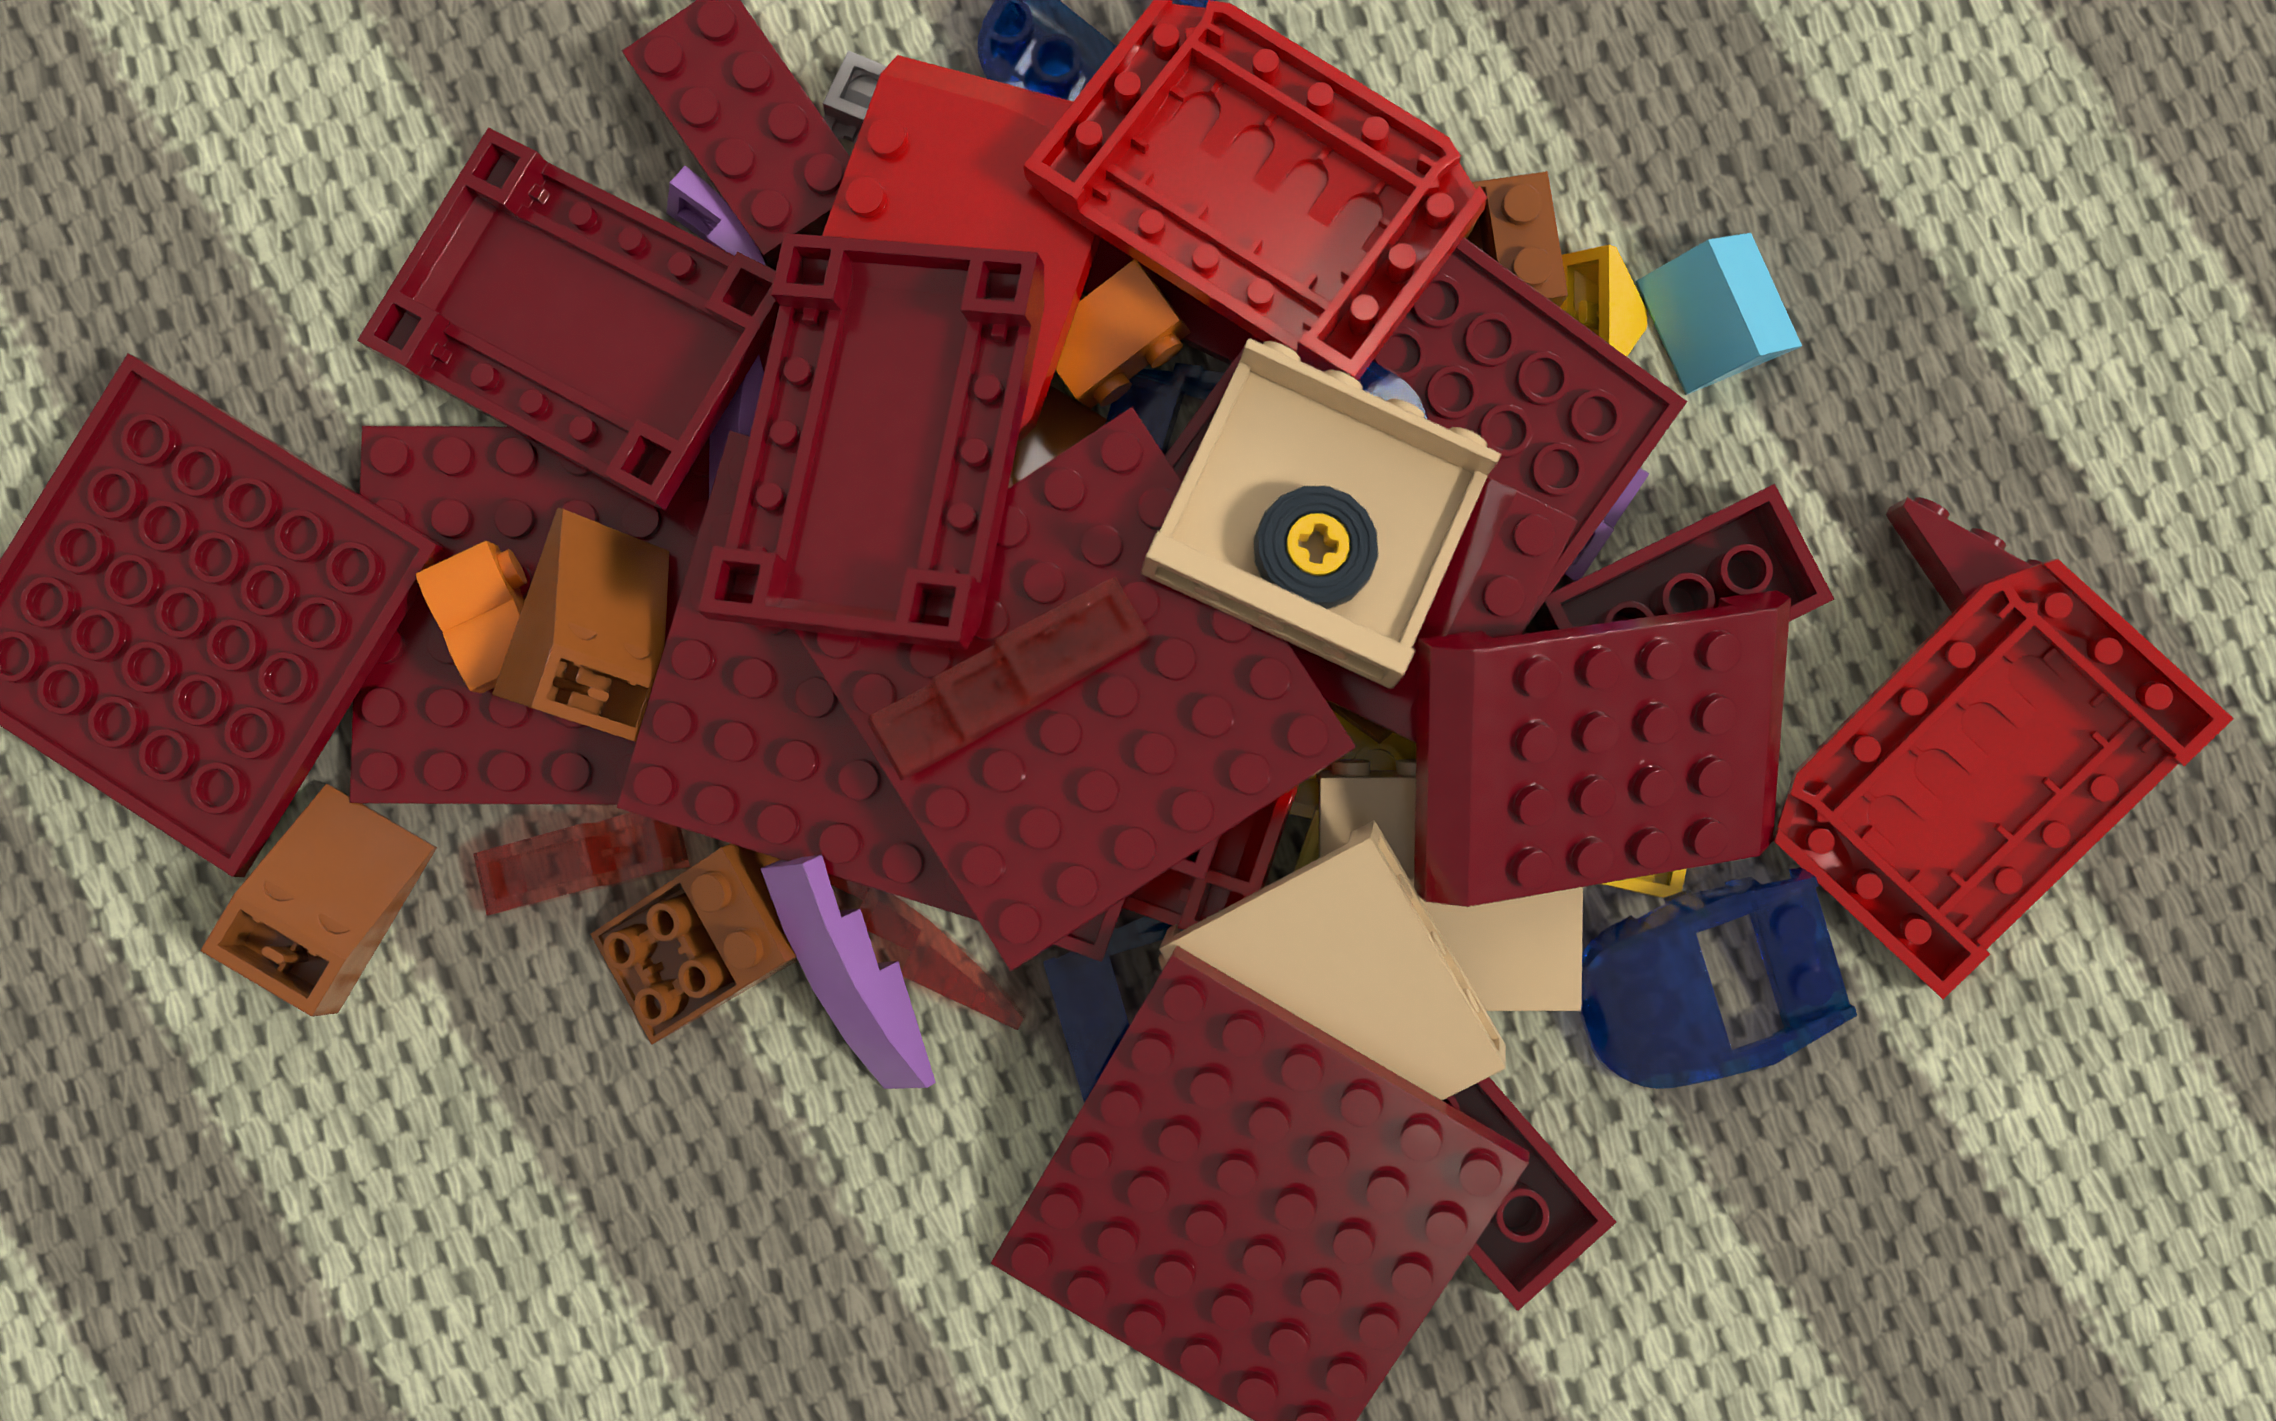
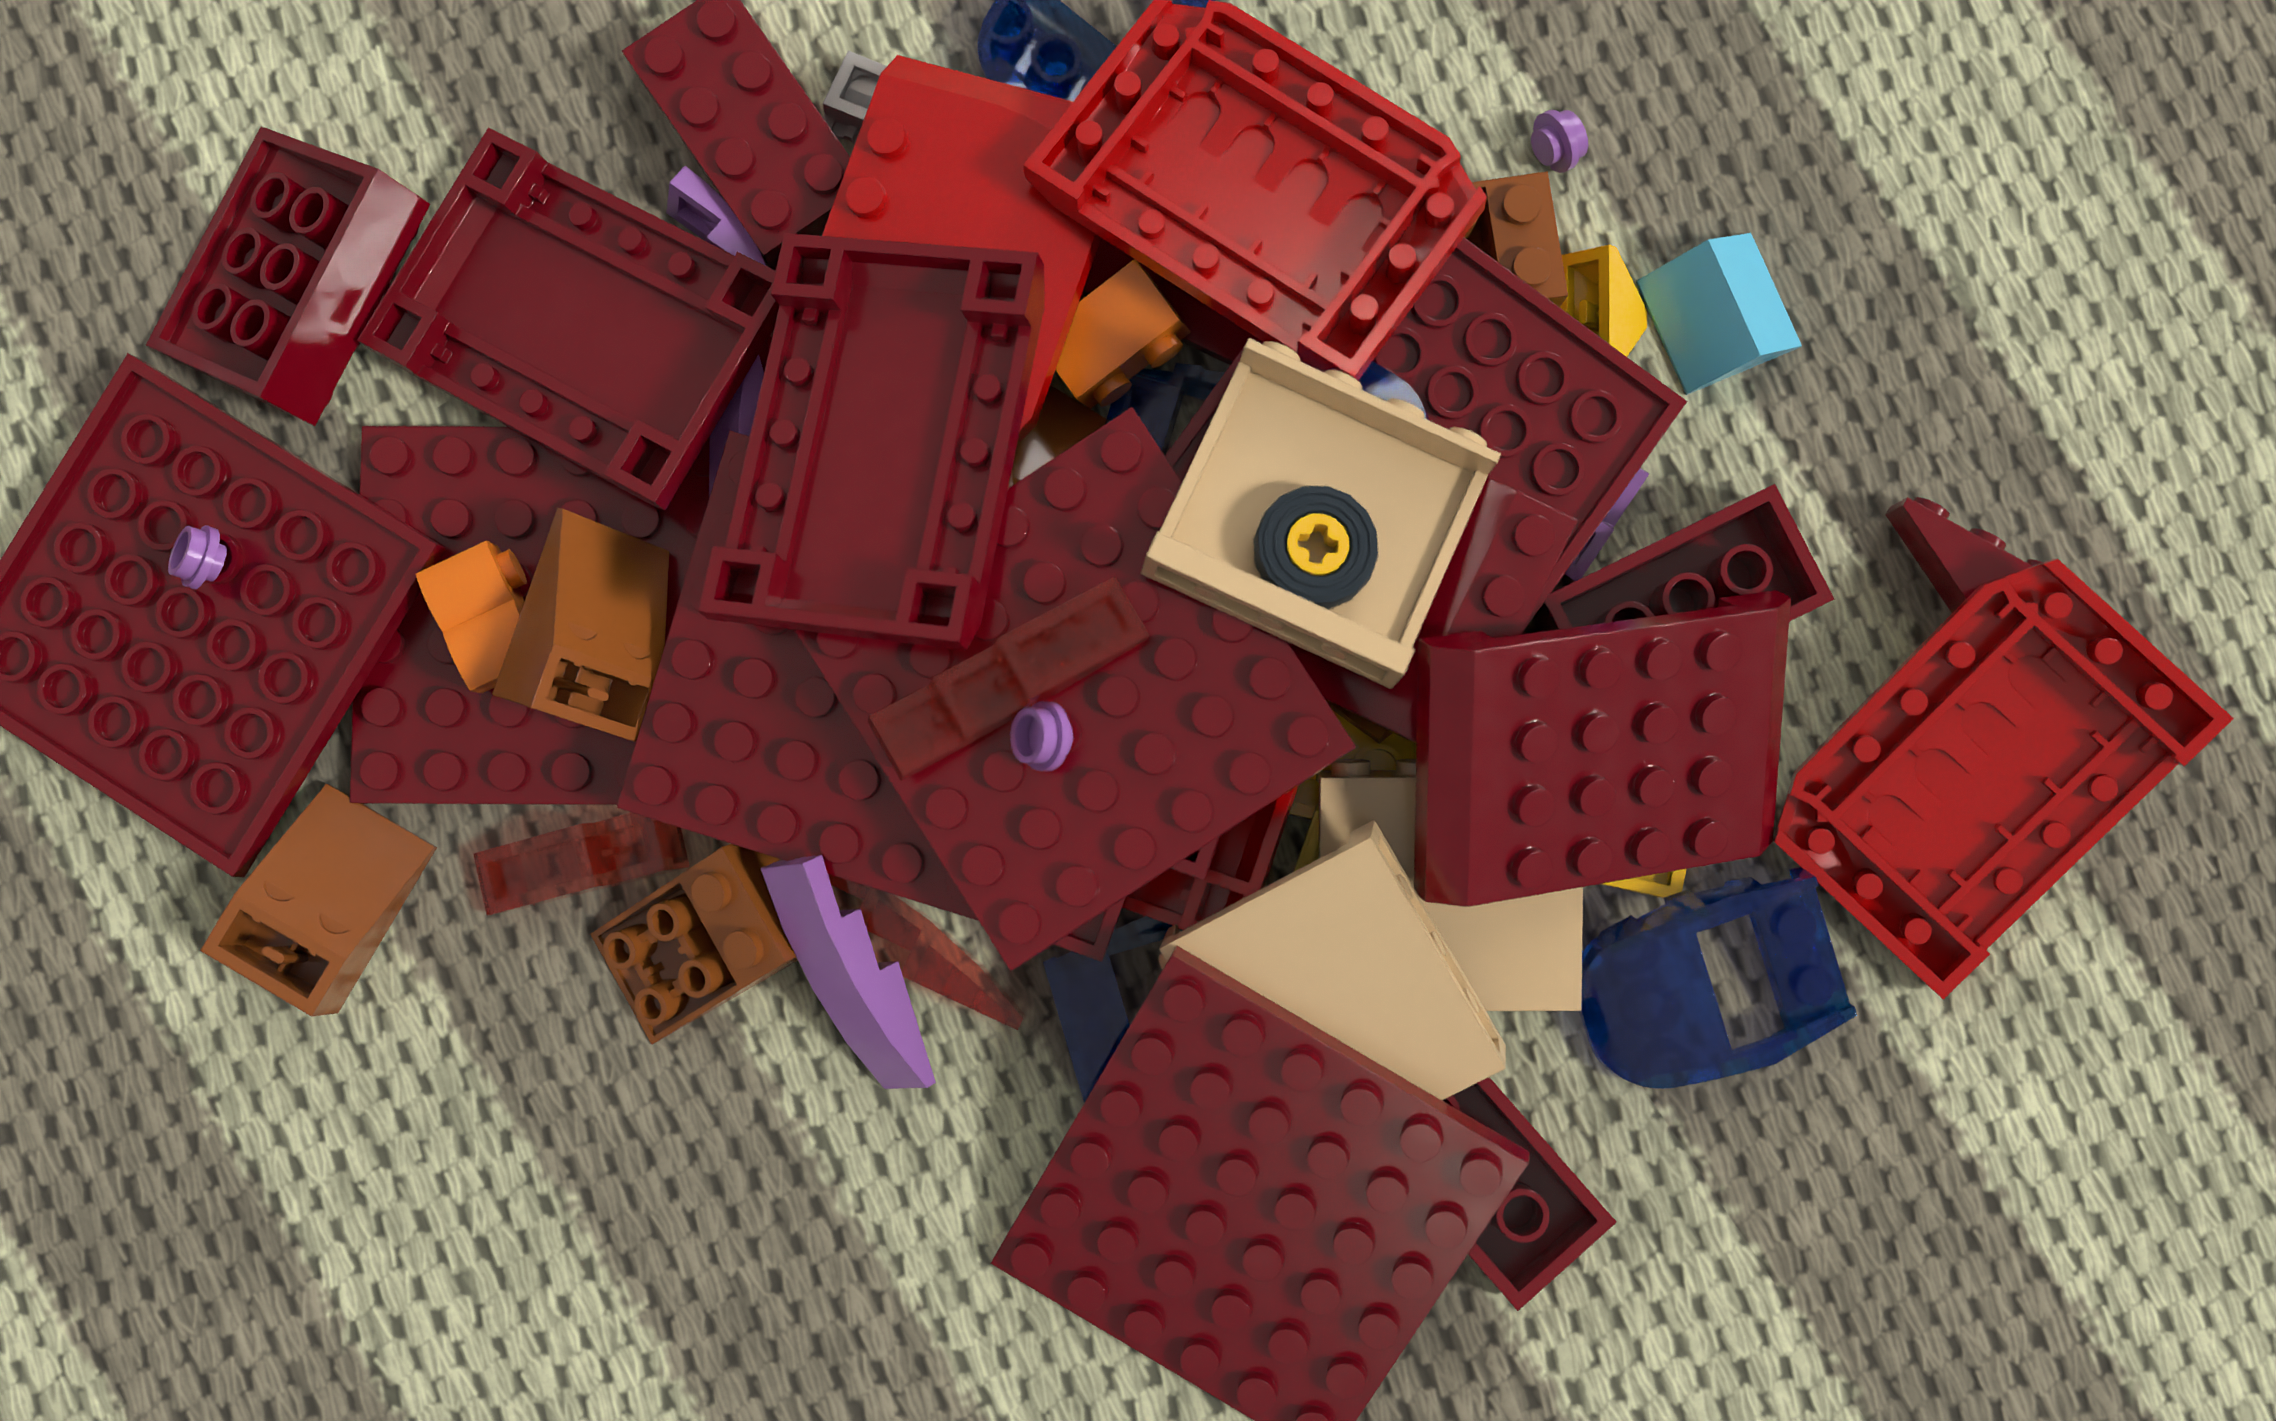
(197, 556): none -> medium lavender plate
(289, 273): none -> dark red slope
(1042, 736): none -> medium lavender plate
(1559, 139): none -> medium lavender plate

